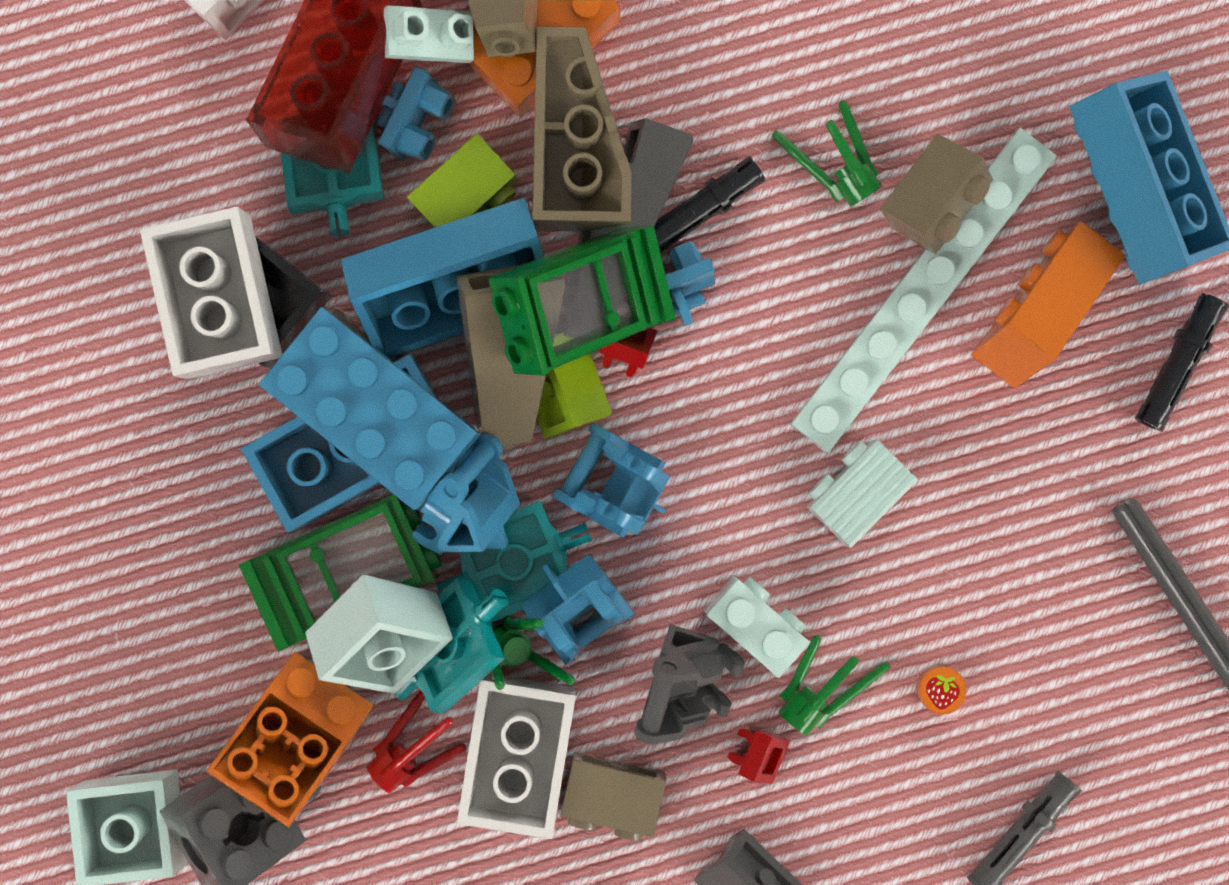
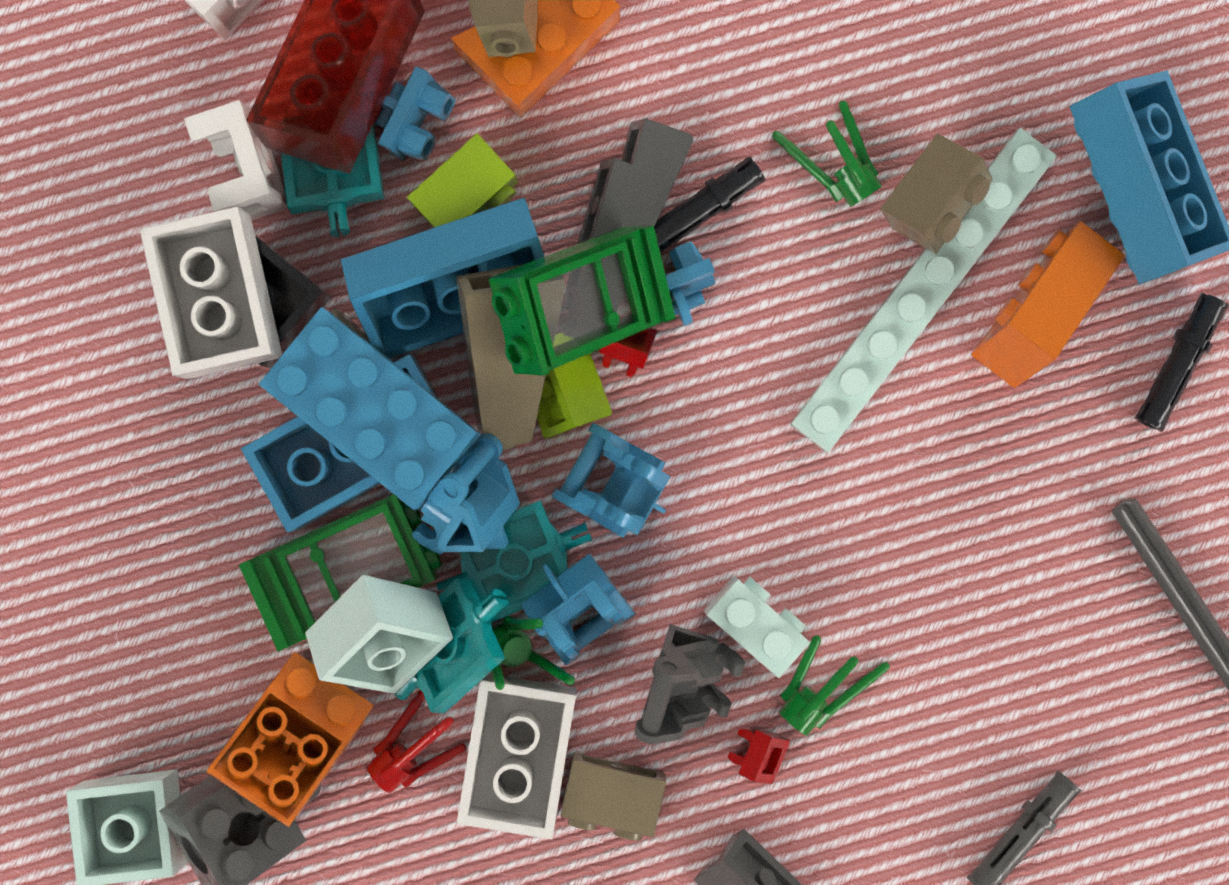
(261, 185): none -> white panel
(428, 34): light aqua hips -> none
(578, 153): dark tan wedge -> none
(860, 491): light aqua brick -> none
(941, 689): tile -> none

